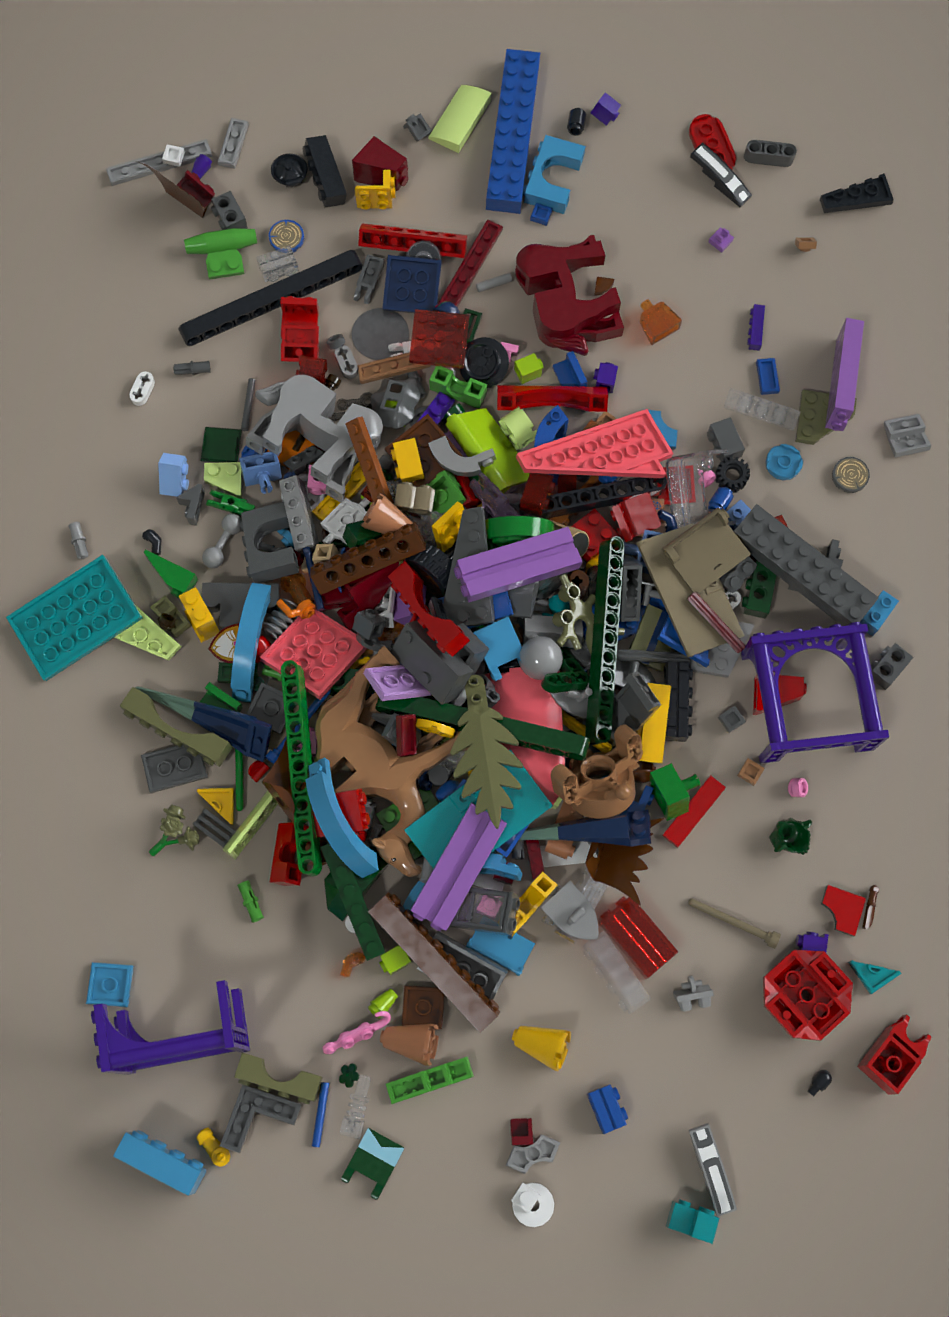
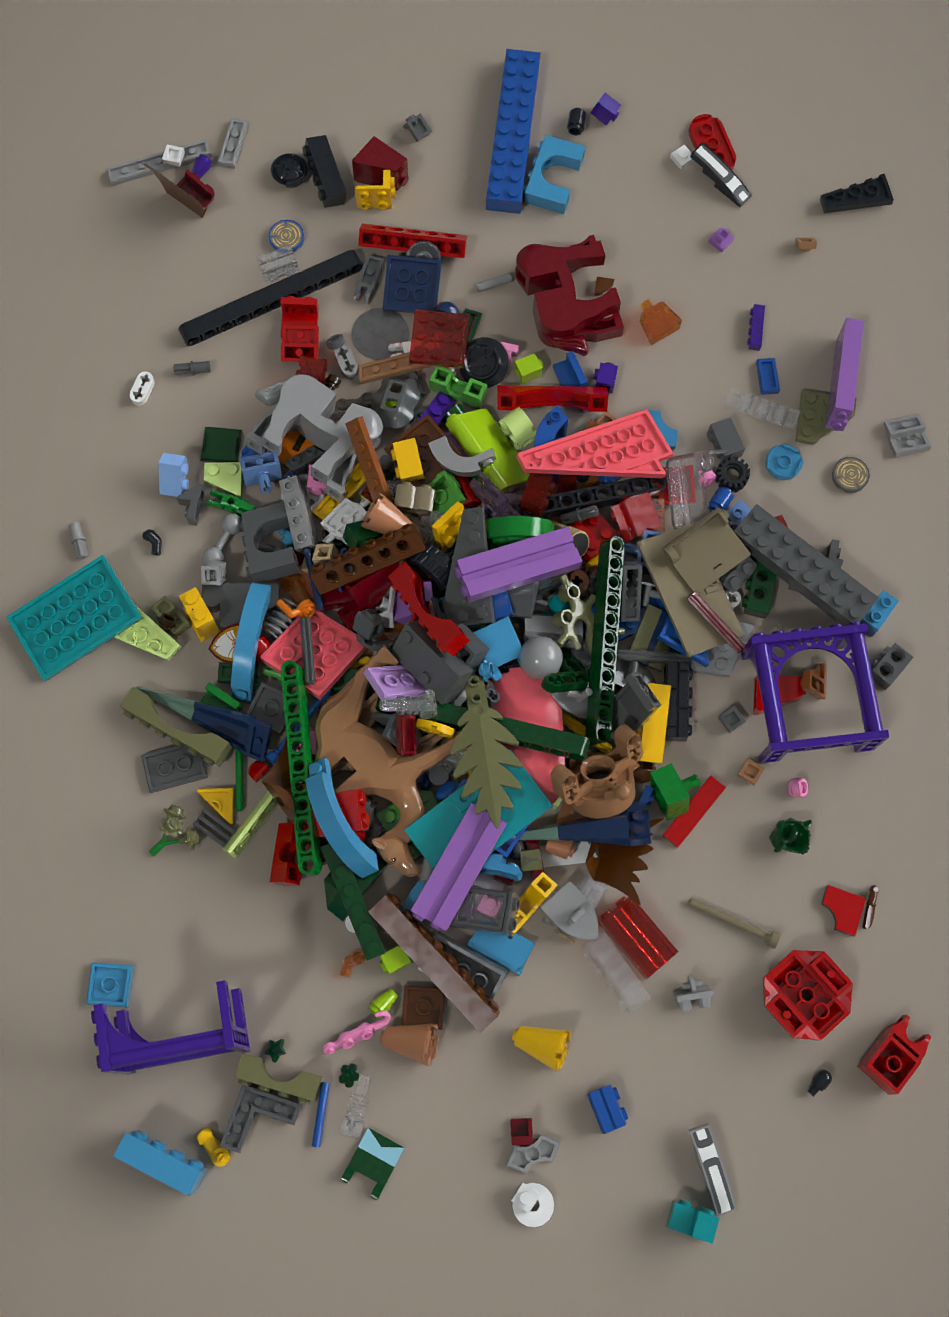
(175, 577): green slope -> none
(213, 573): none -> light grey brick
(222, 250): bright green plate -> none
(230, 212): dark grey brick -> none
(248, 404): dark grey bar -> none
(250, 901): bright green pin -> none
(275, 1049): none -> dark green piece
(307, 650): none -> dark grey axle
(423, 704): none -> clear piece
(427, 587): none -> medium lavender tile
(429, 1080): bright green slope -> none
(461, 117): yellowish green slope -> none
(472, 263): dark red tile -> none
(486, 670): none -> dark azure plate
(531, 860): none -> olive tile
(541, 214): blue tile -> none
(579, 515): none -> dark grey axle
(669, 519): dark blue arm -> none
(681, 157): none -> white plate
(759, 153): dark grey beam -> none
(811, 942): dark purple brick -> none
(815, 681): none -> dark orange wing
(873, 976): teal tile -> none

